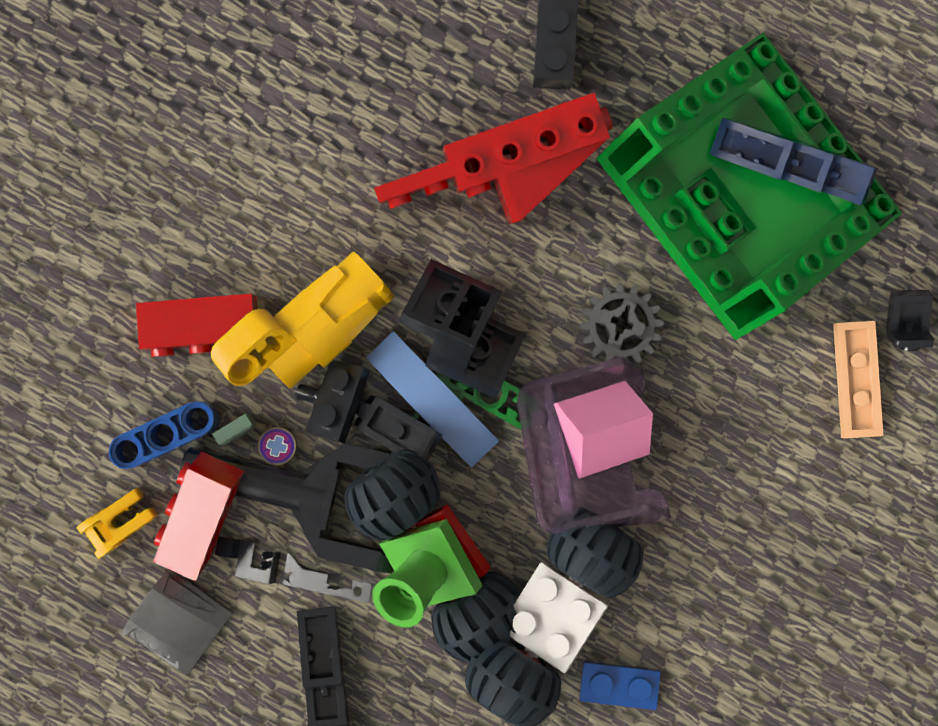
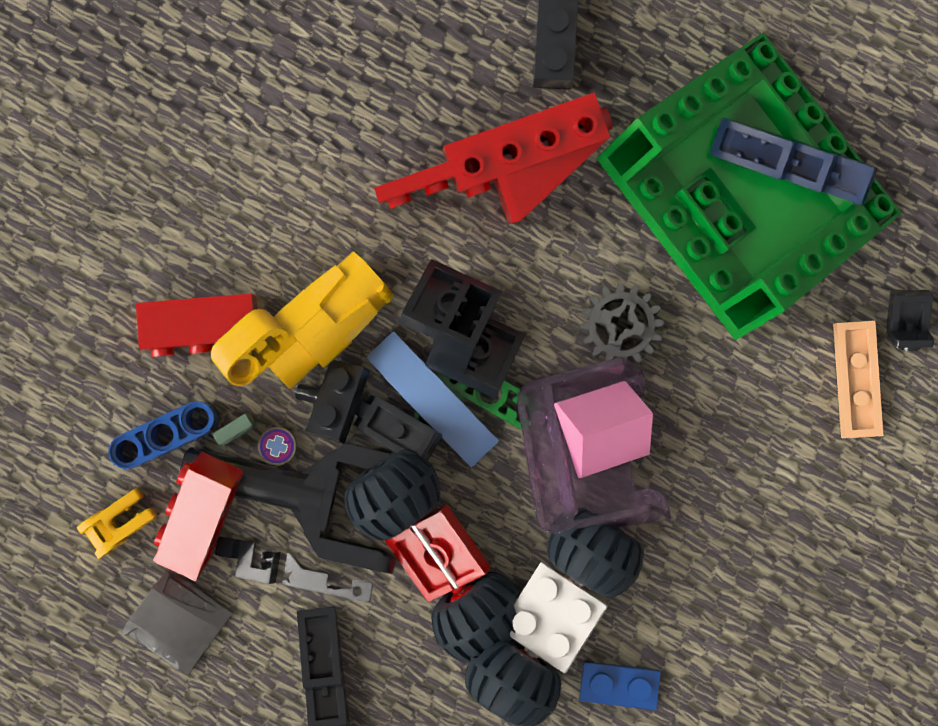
(427, 571): bright green plant -> none

